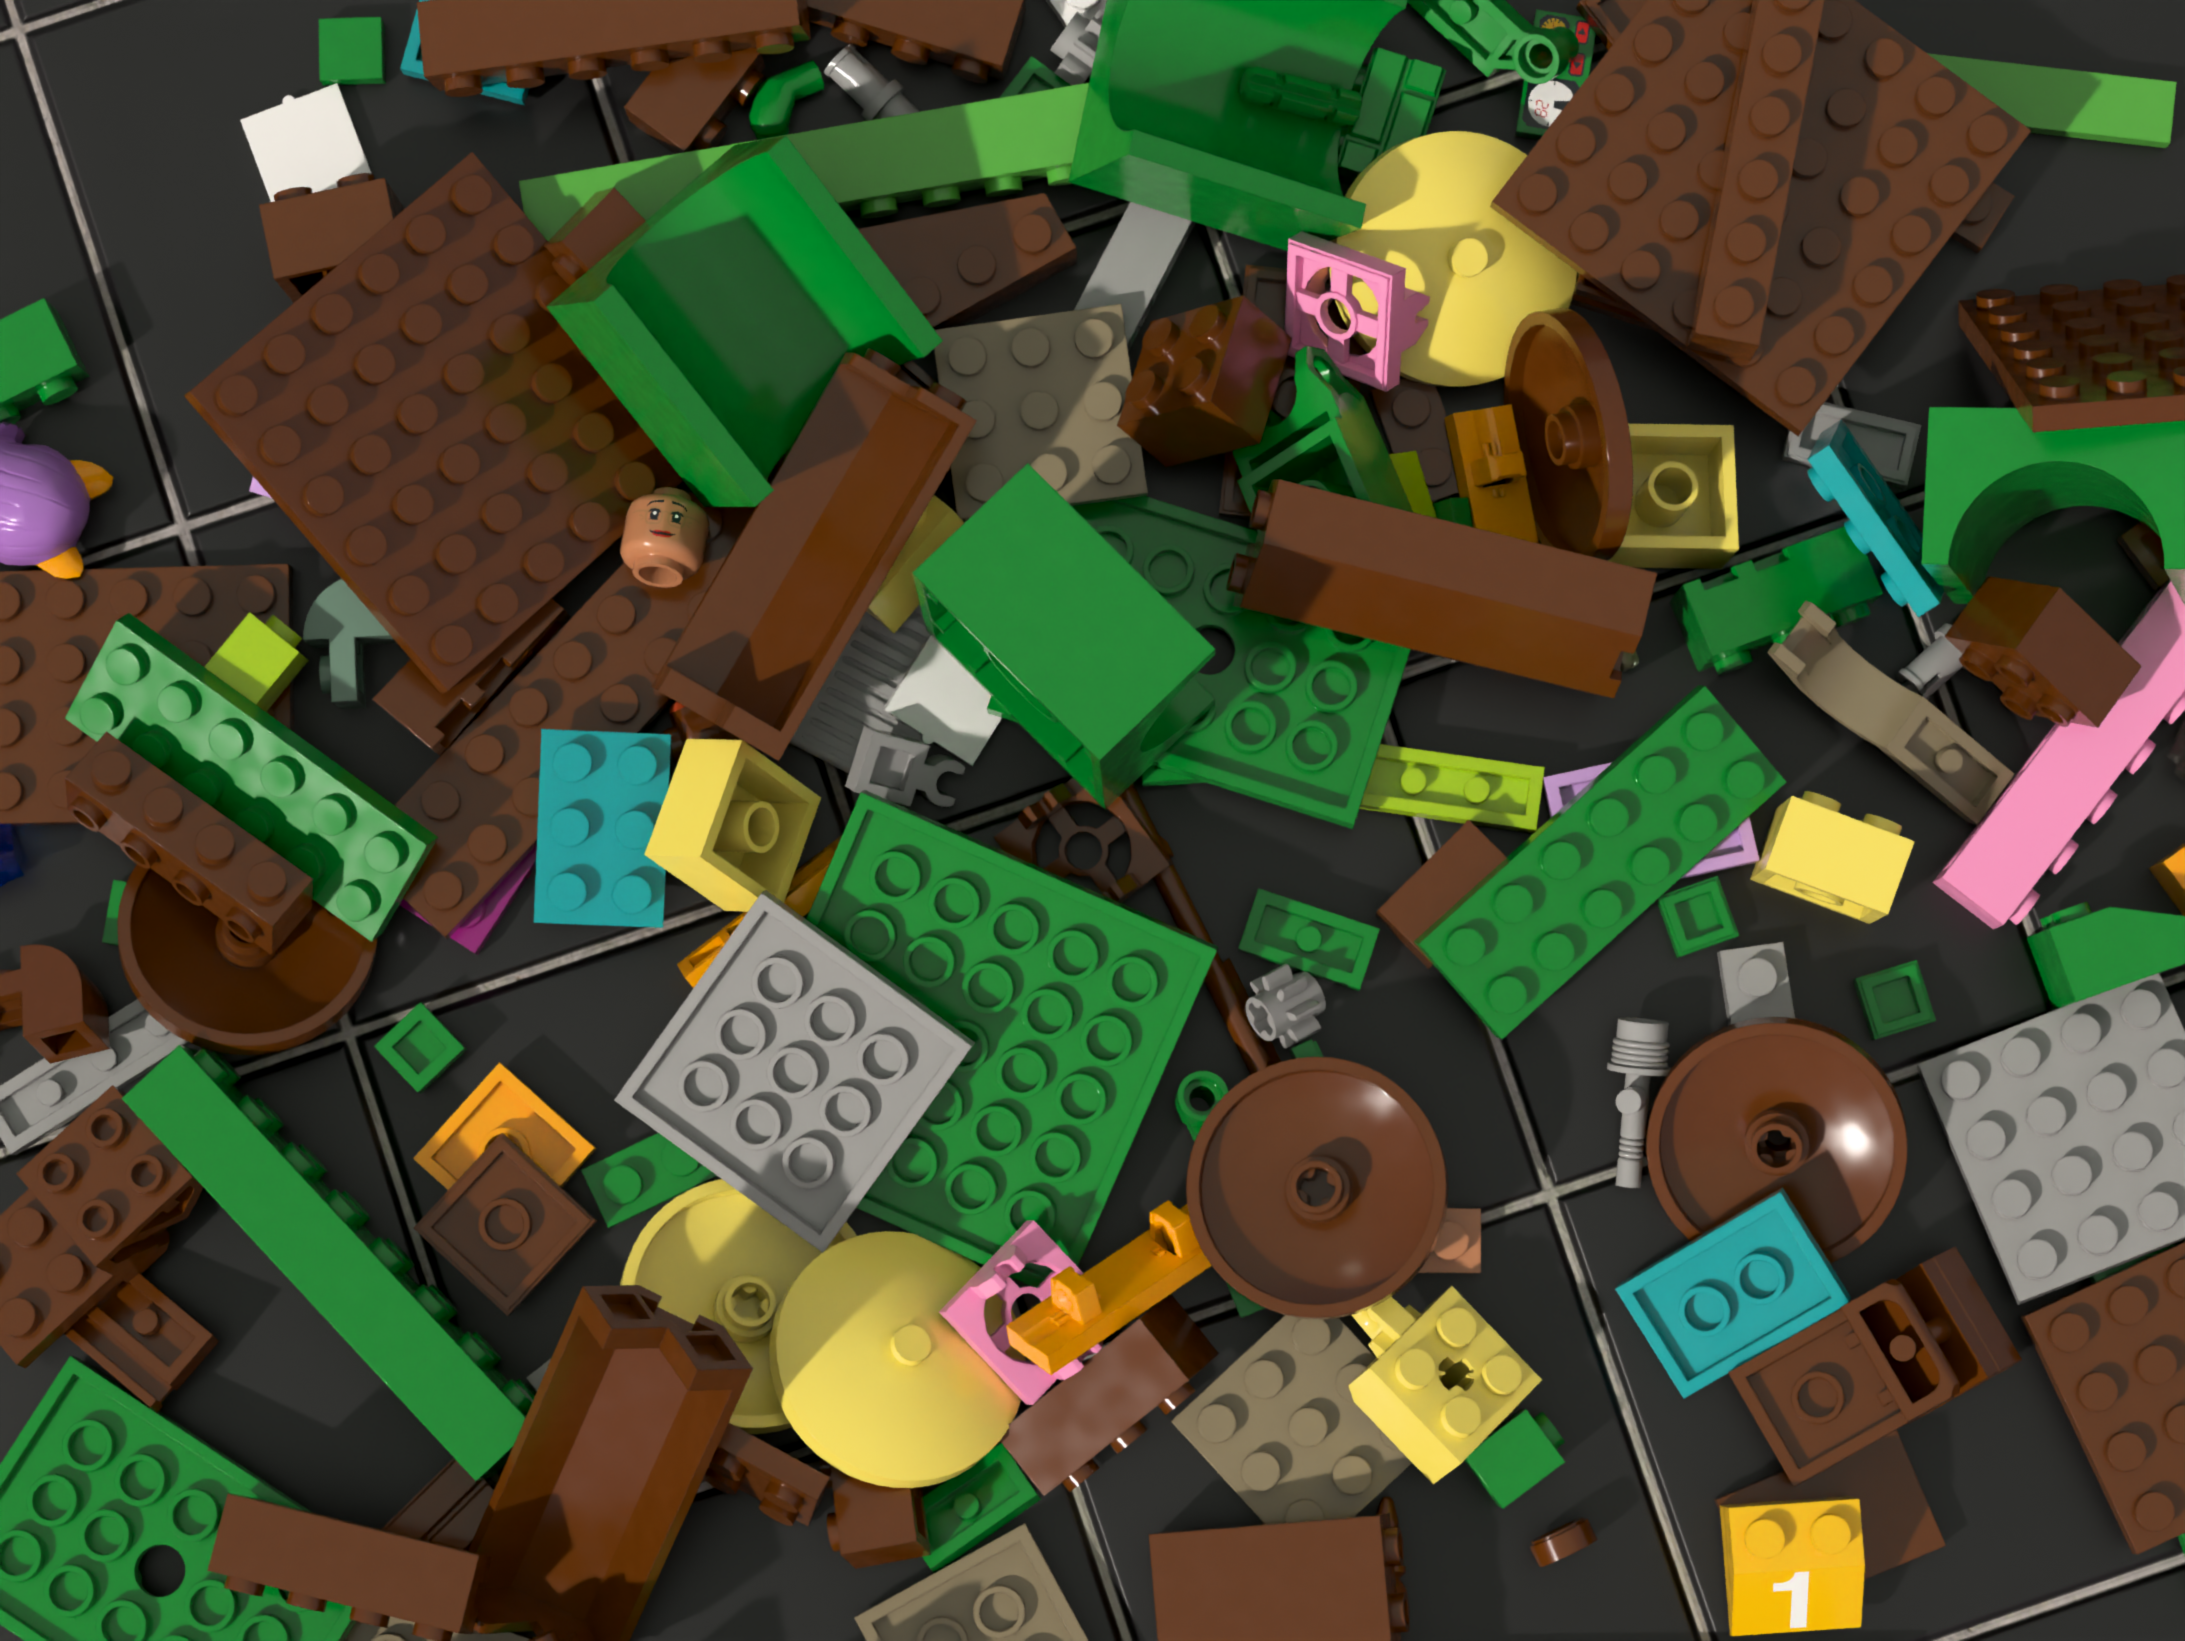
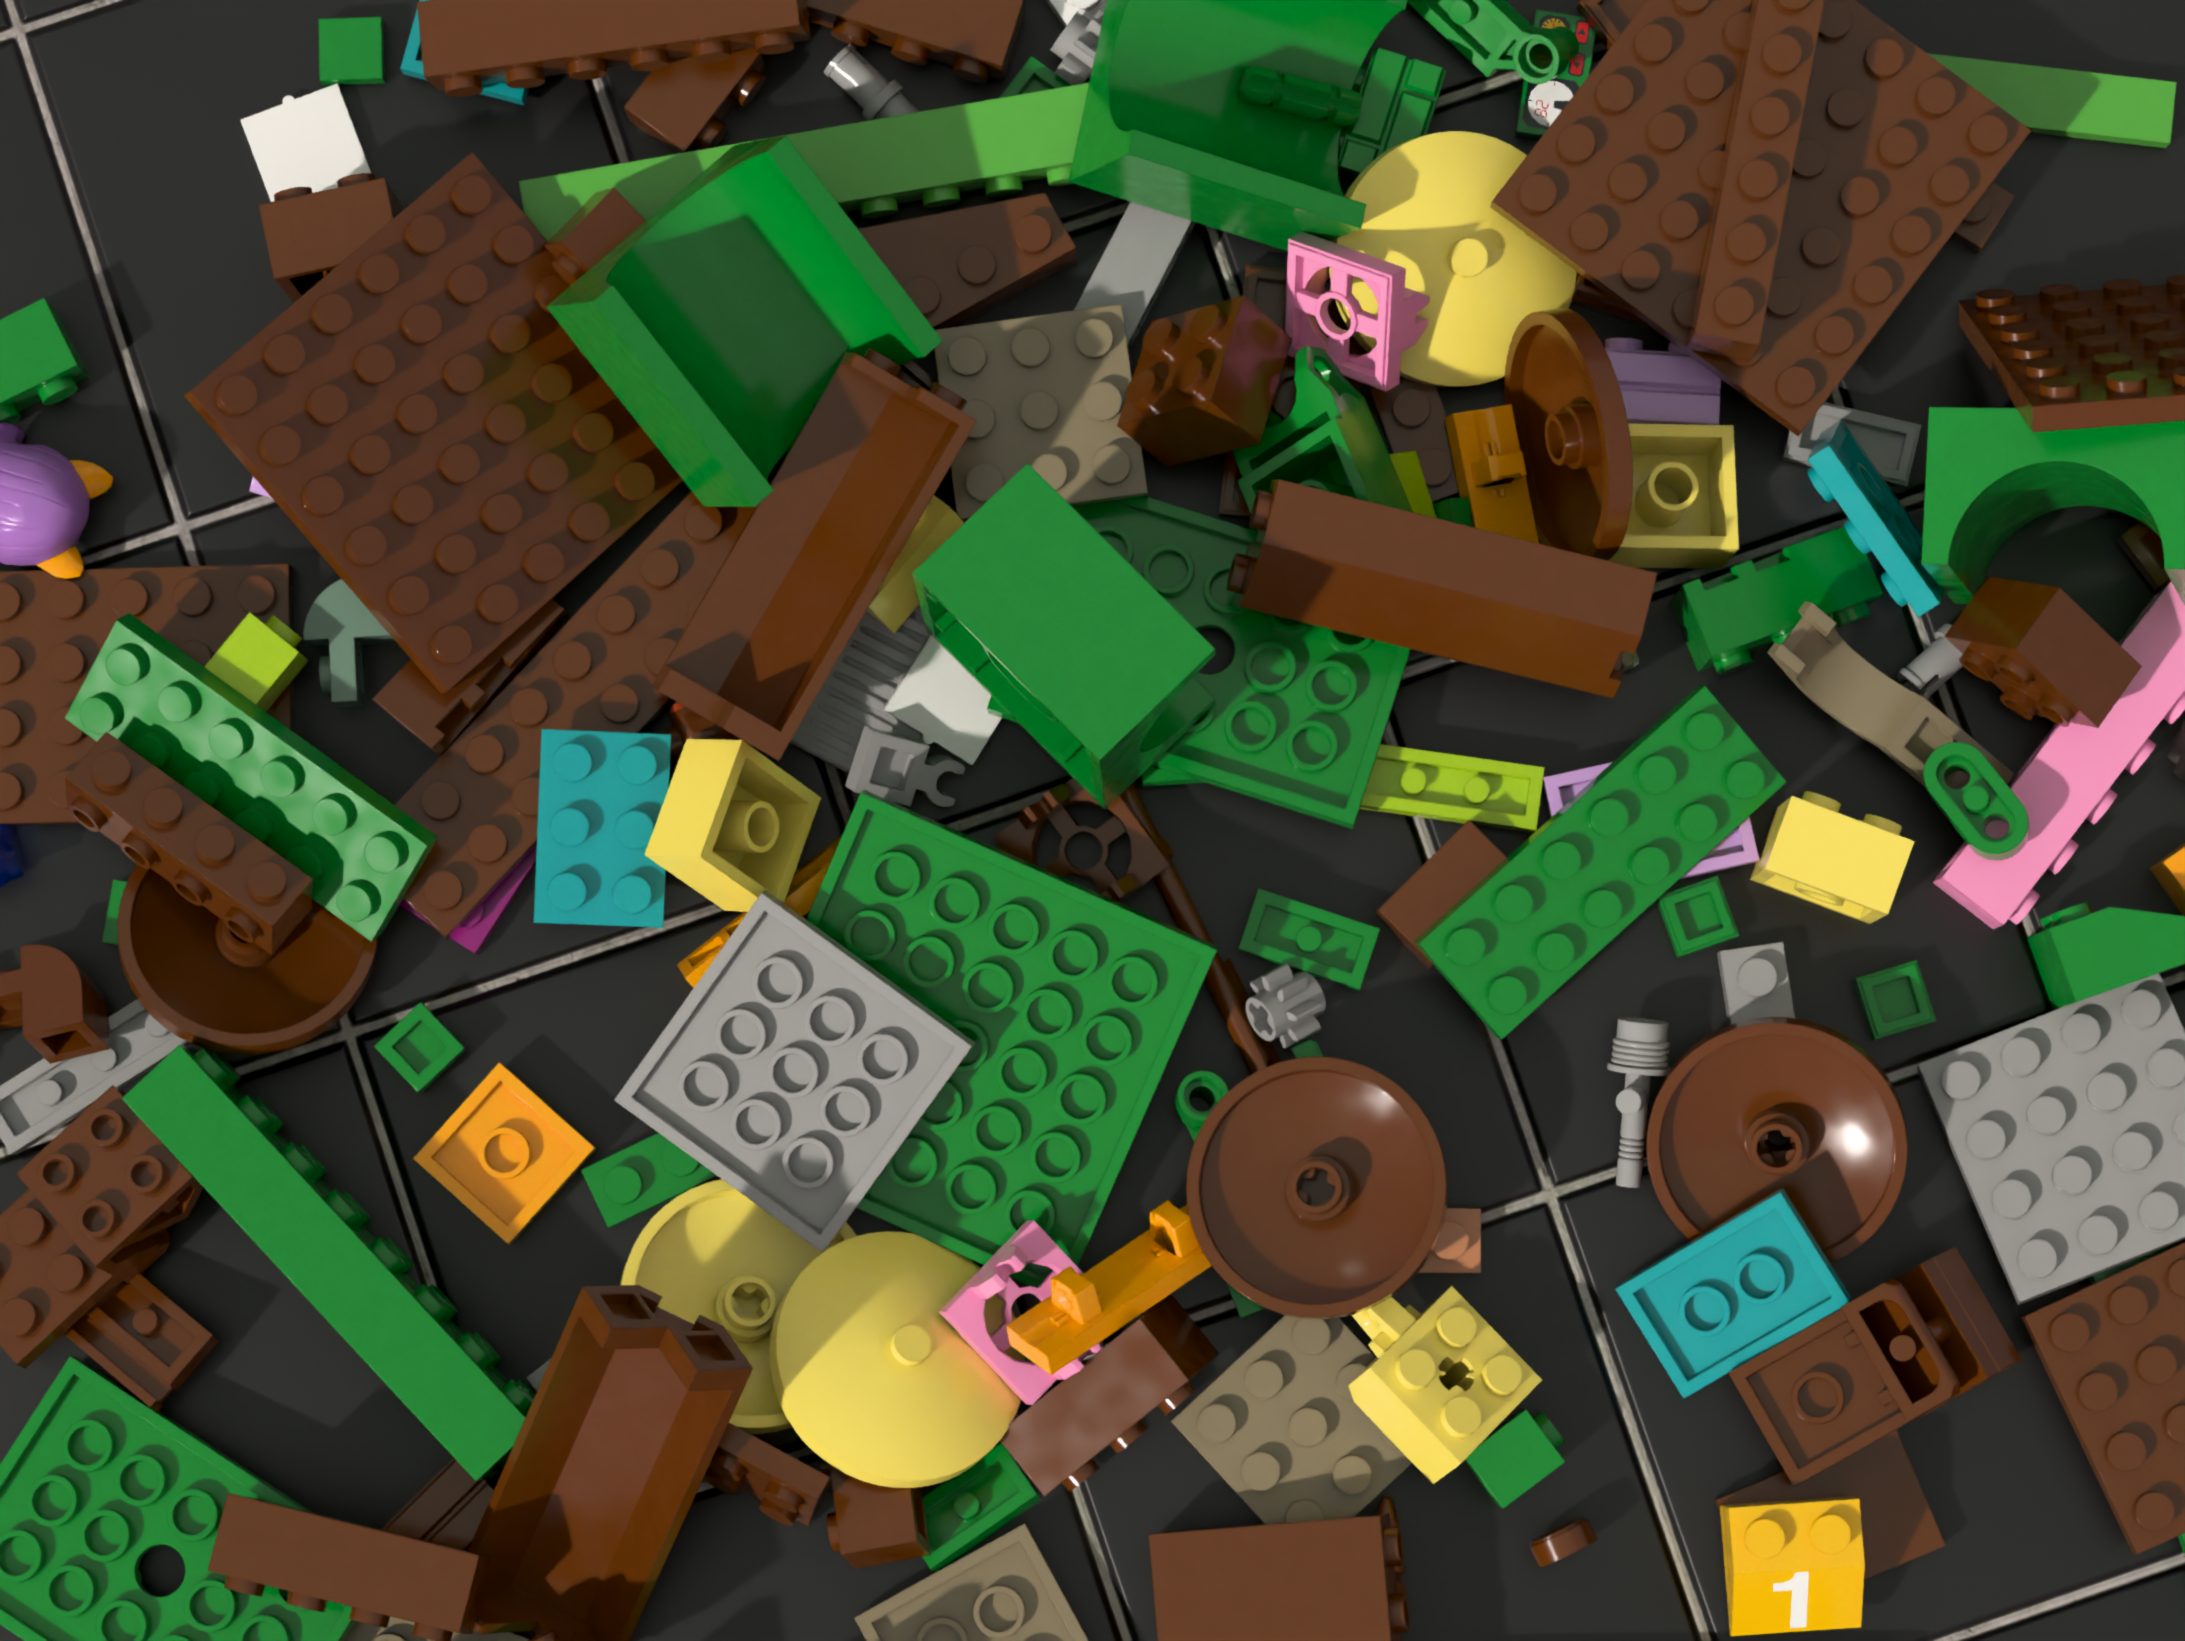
(505, 1224): reddish brown tile -> none
(664, 537): nougat head -> none
(777, 96): green arm -> none
(1663, 384): none -> lavender brick
(1977, 803): none -> green plate

